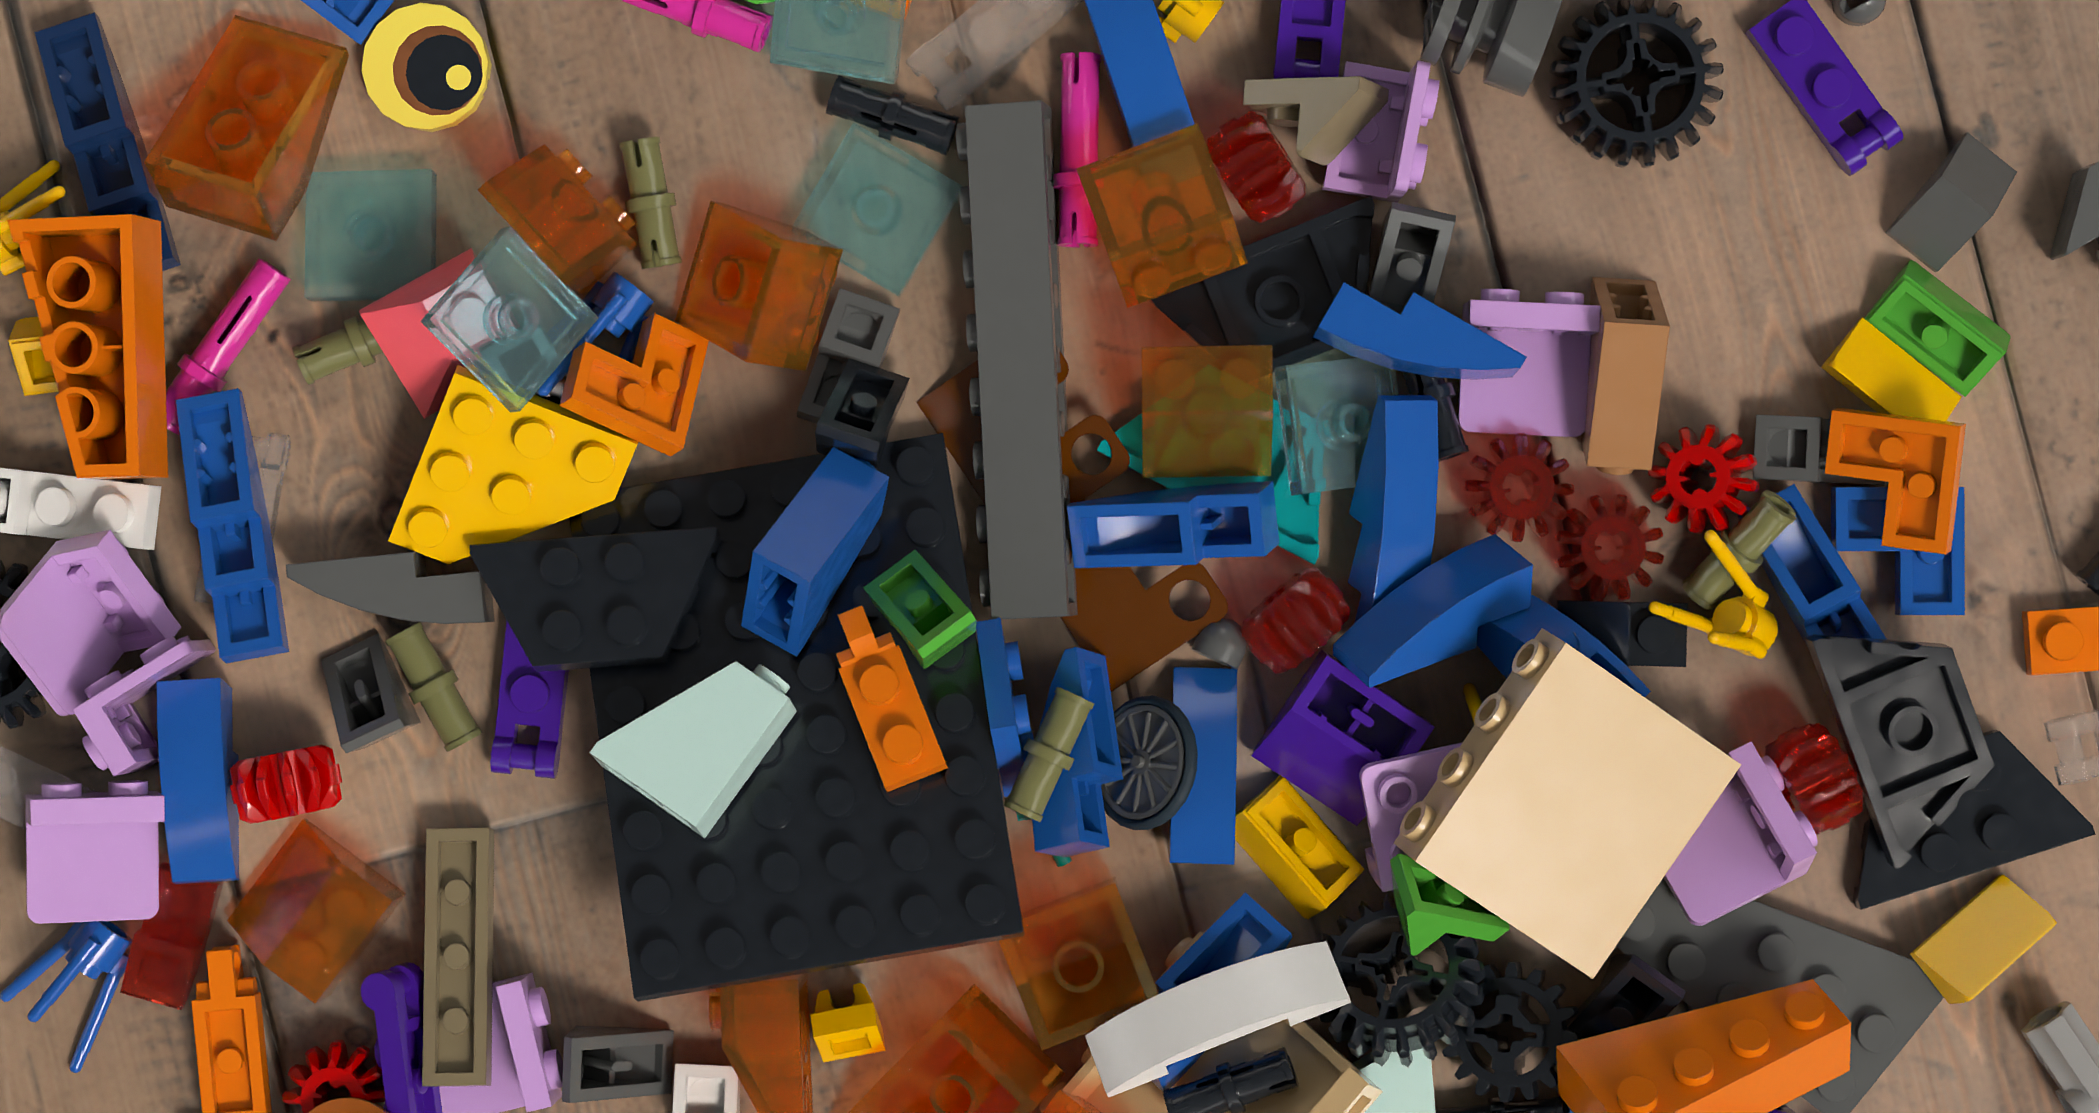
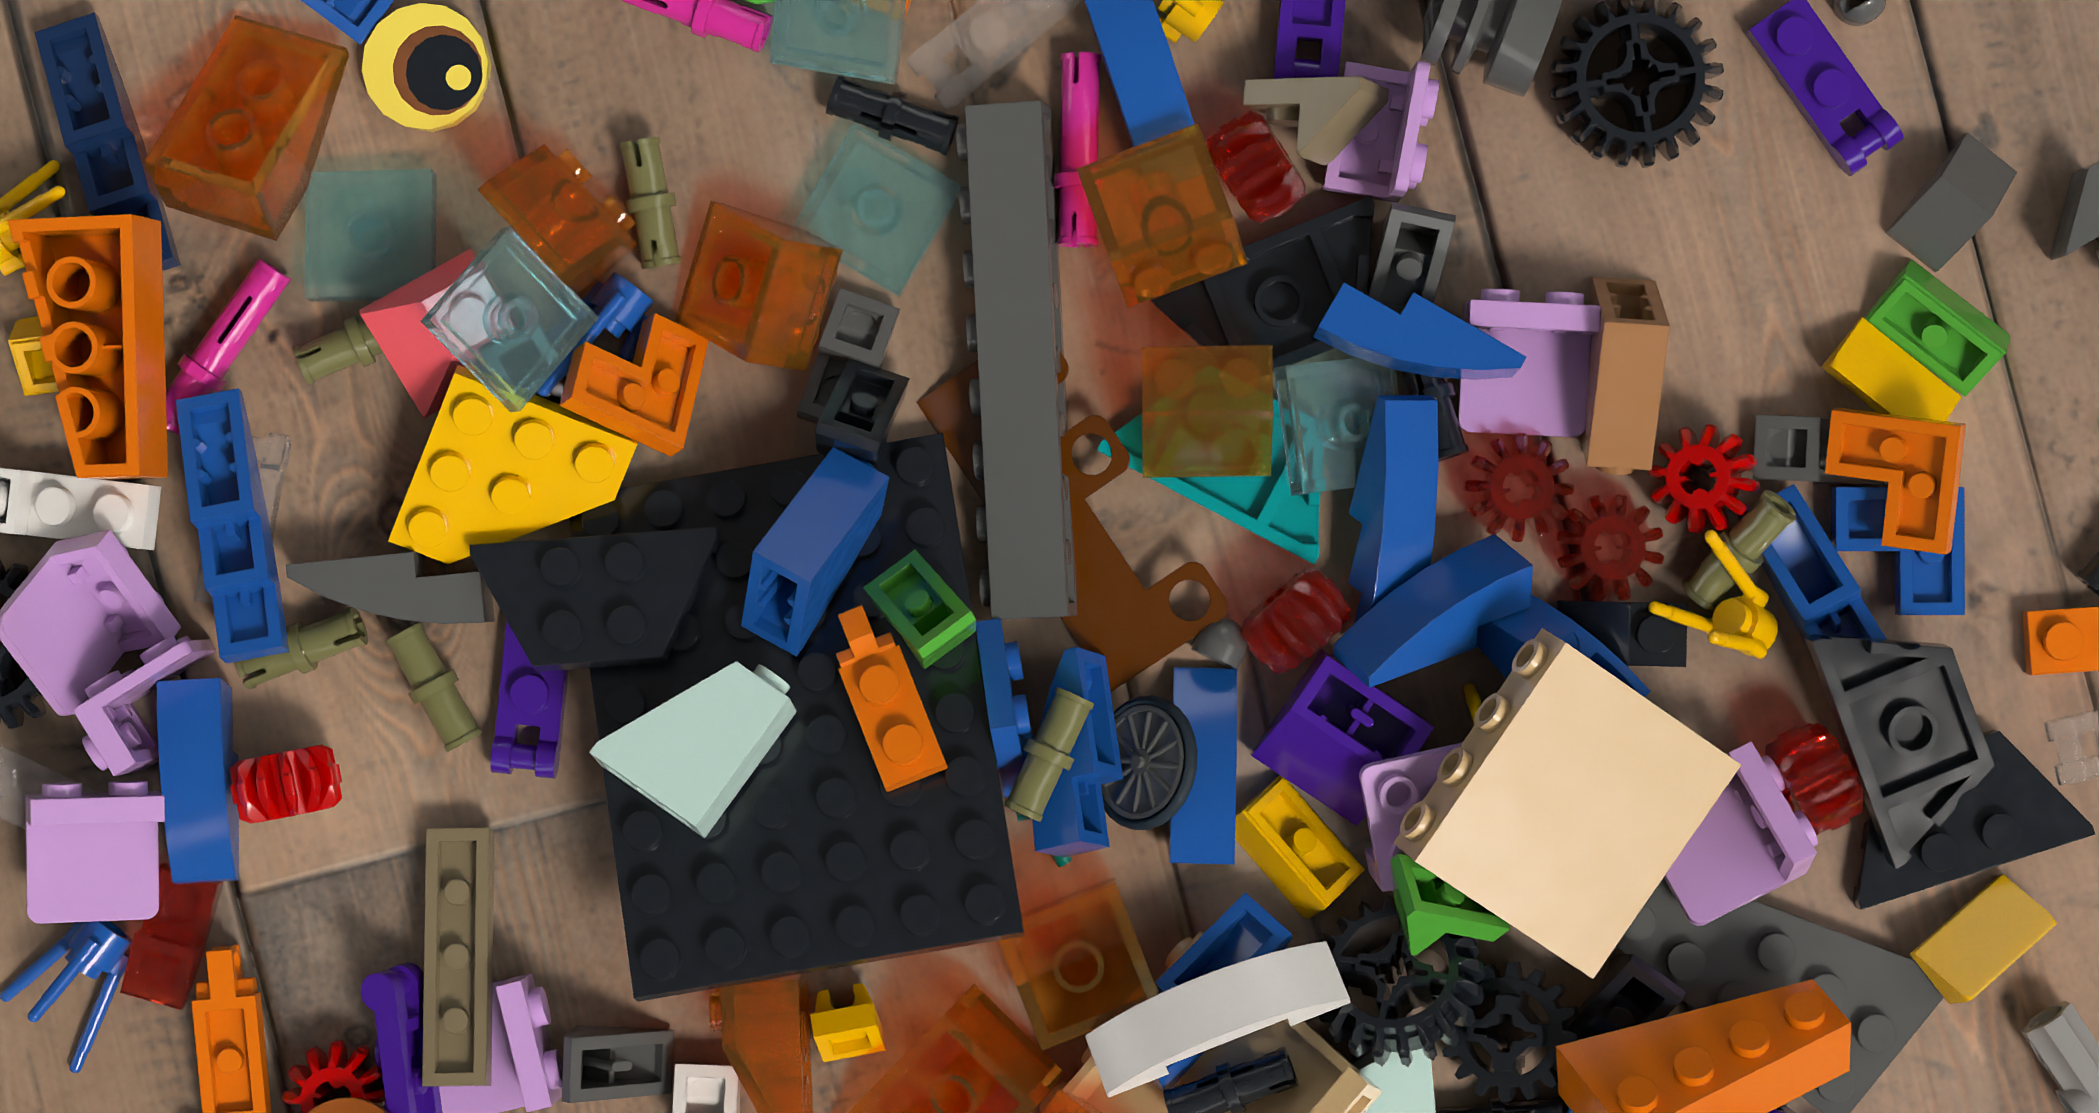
(307, 647): none -> olive pin
(314, 911): clear orange slope -> none
(367, 695): dark grey slope -> none
(1174, 526): blue slope -> none

